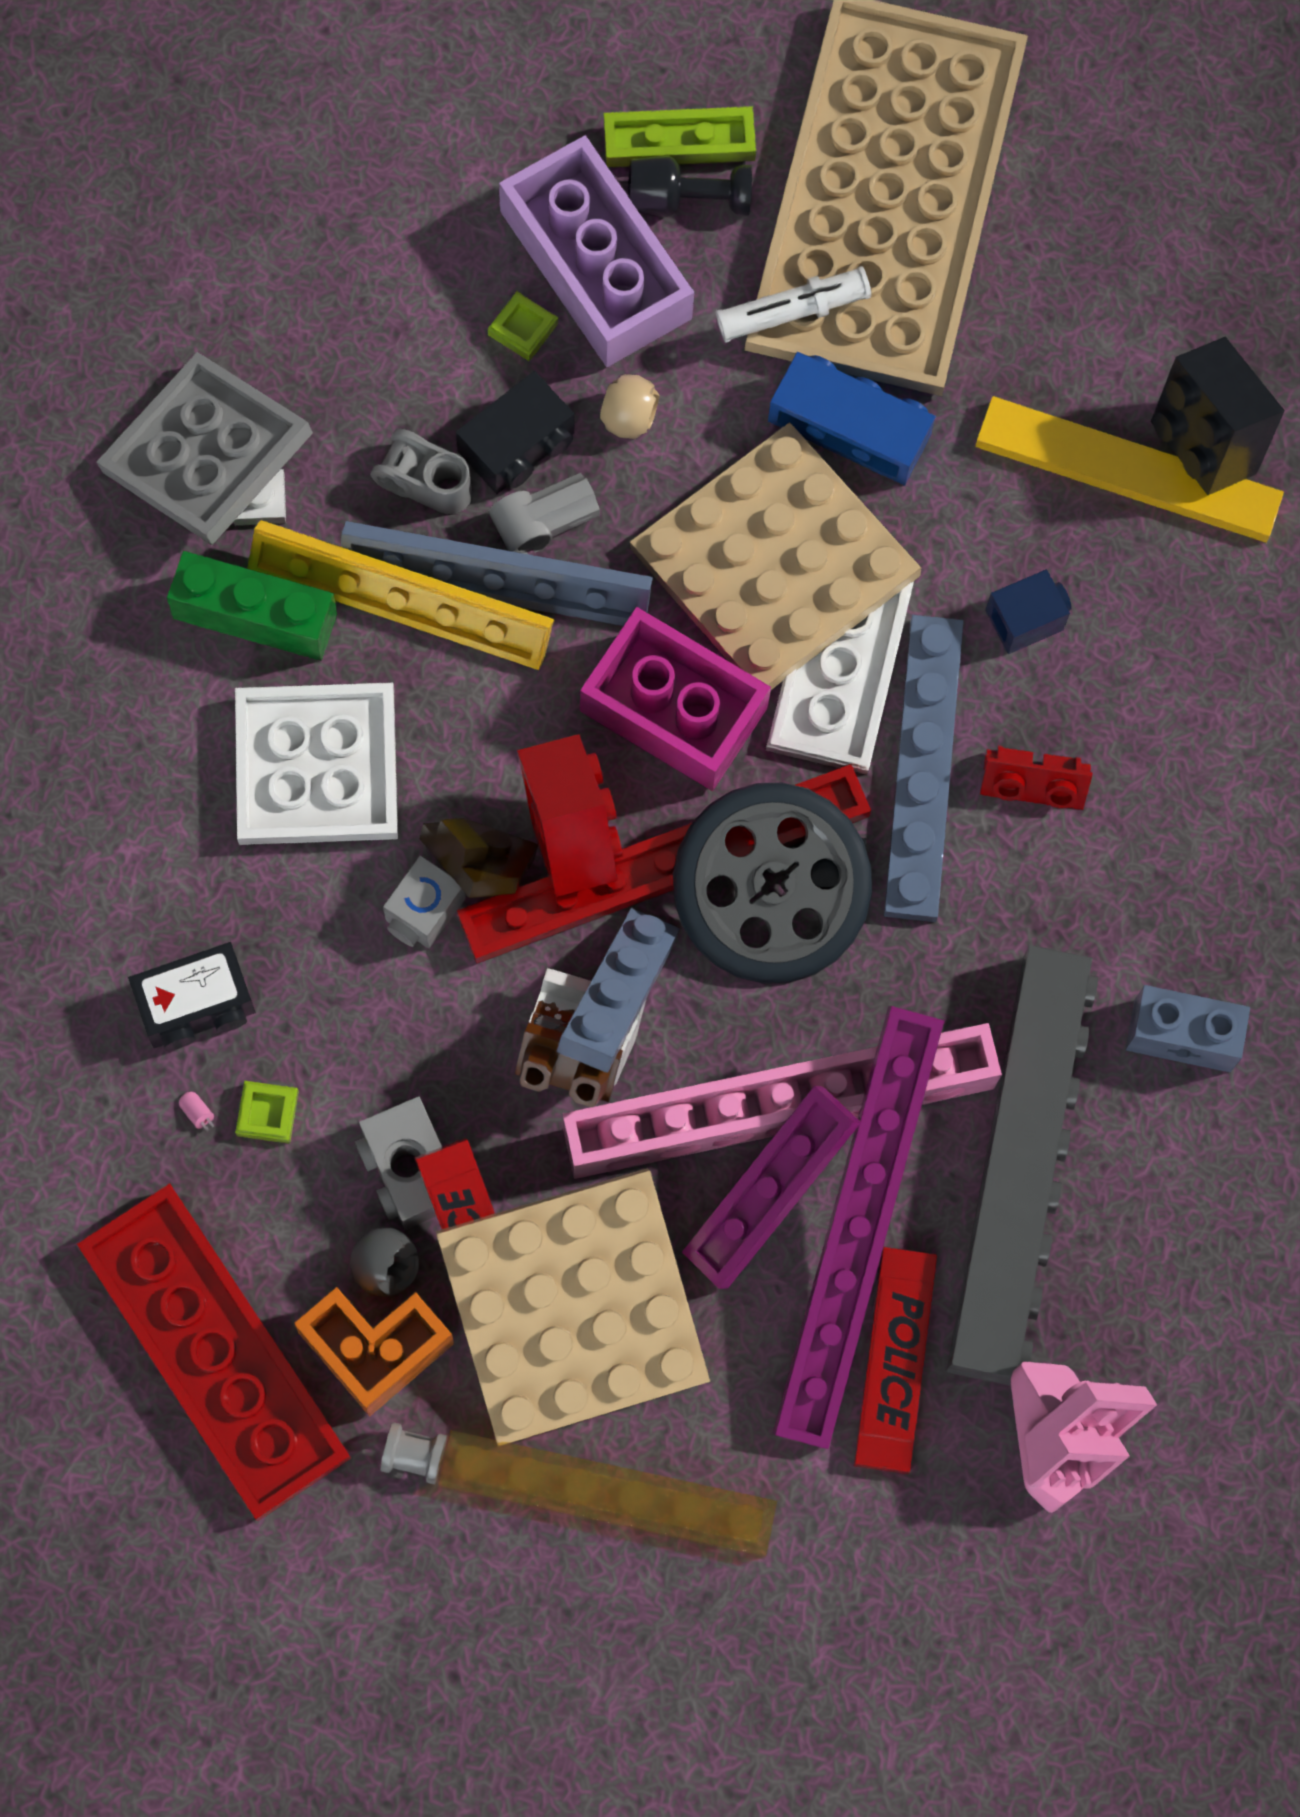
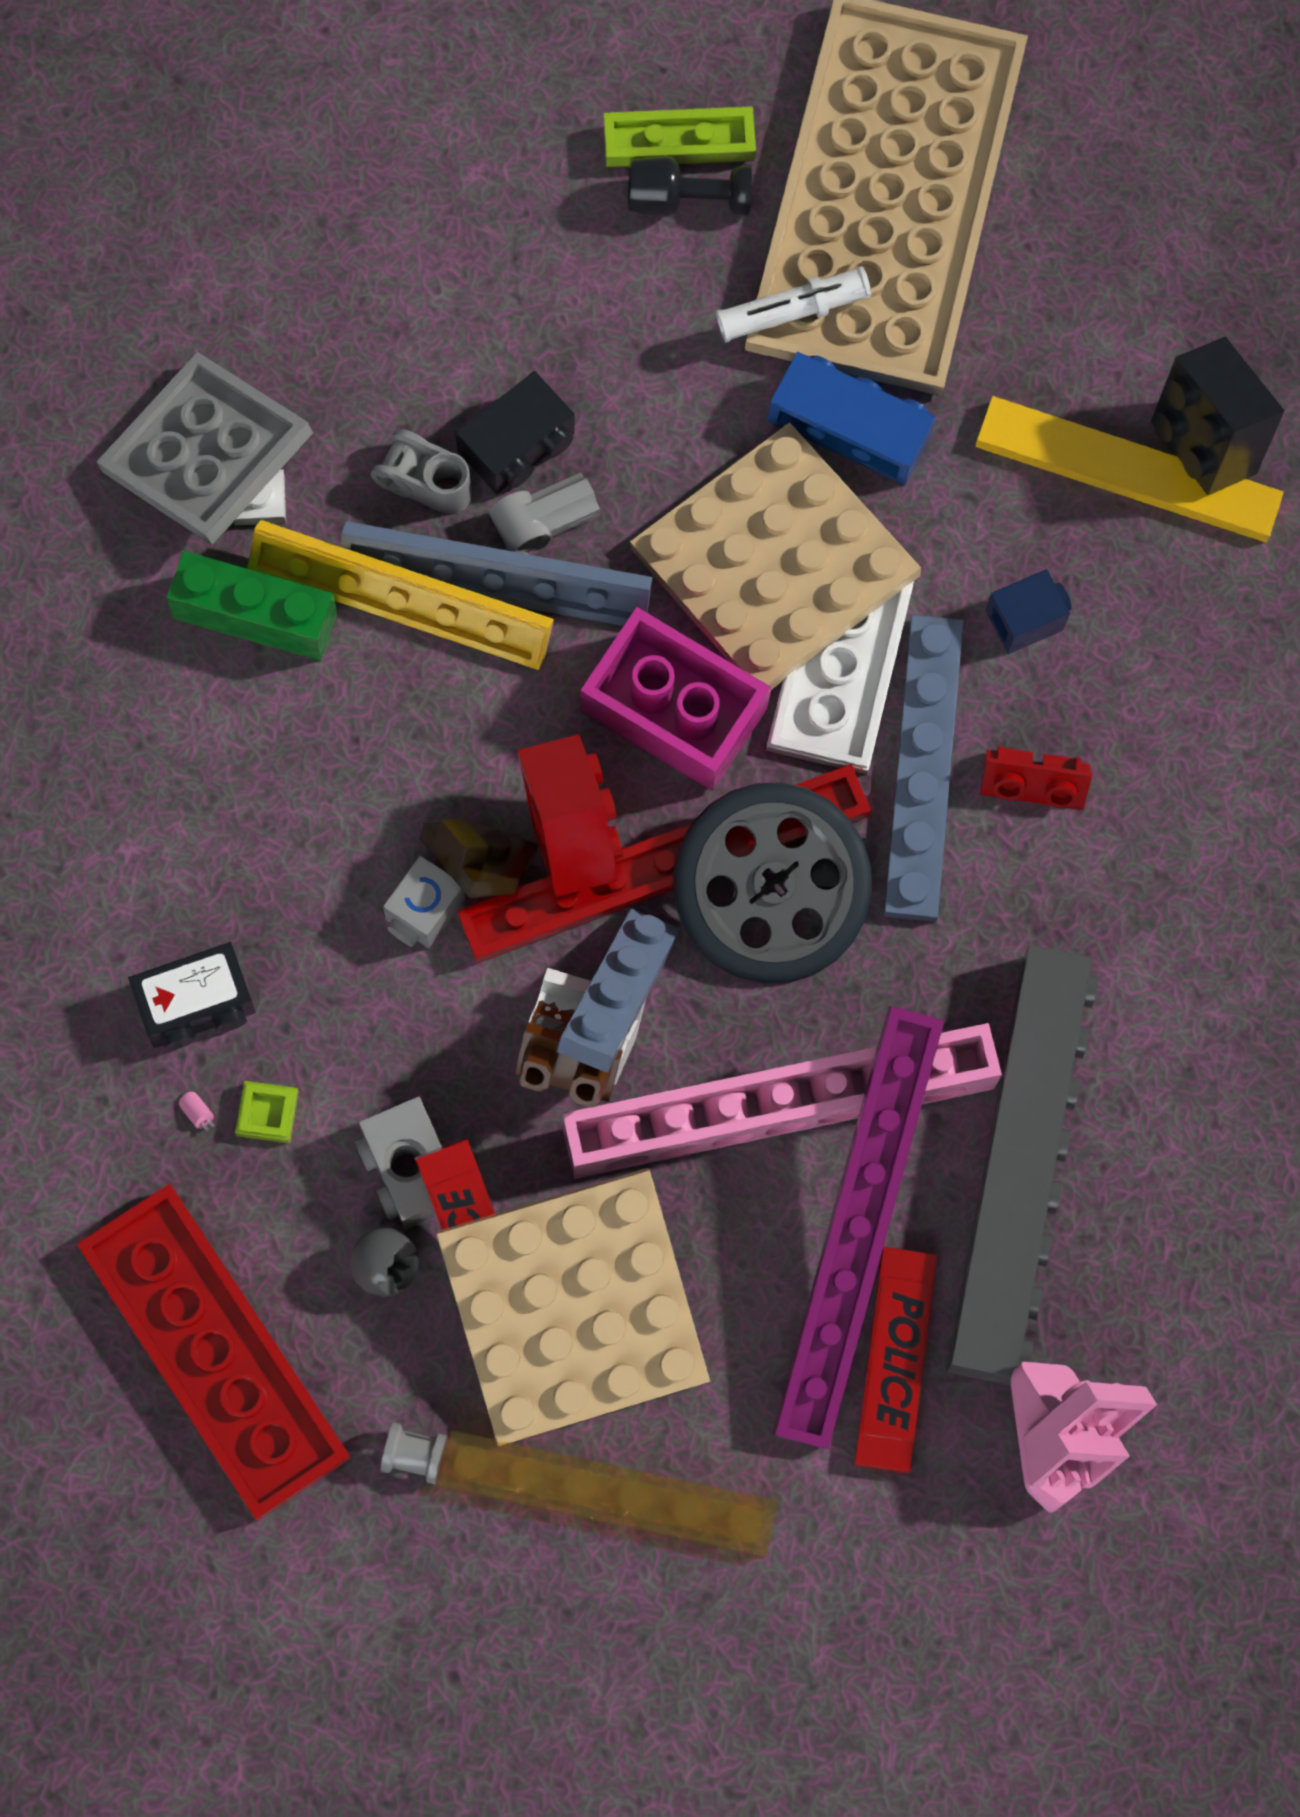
(316, 763): white plate -> none
(379, 1359): orange brick -> none
(523, 326): lime tile -> none
(596, 251): lavender brick -> none
(629, 406): tan piece -> none
(771, 1187): magenta plate -> none
(1188, 1028): sand blue brick -> none

